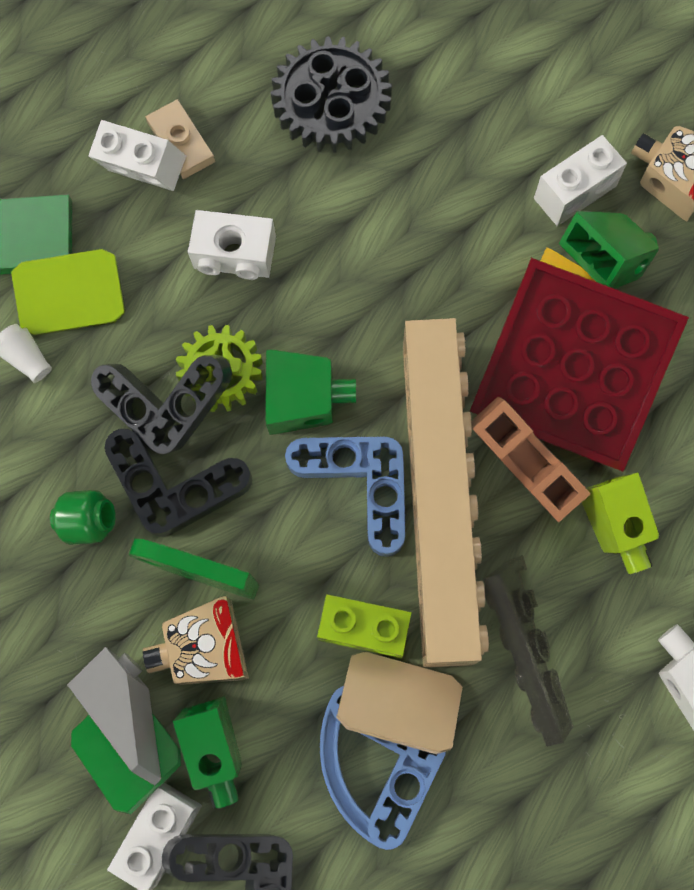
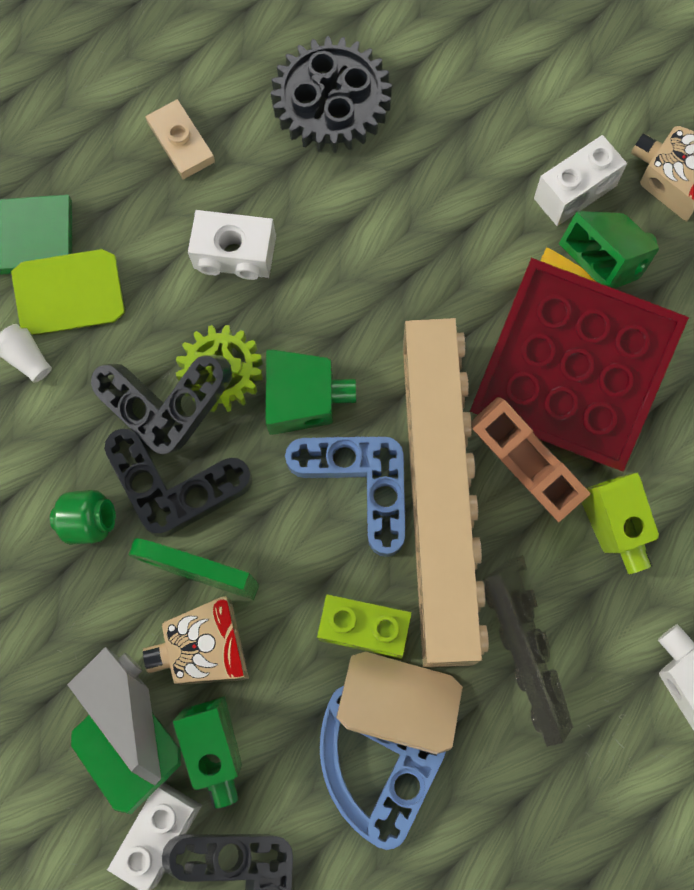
(137, 155): white brick -> none

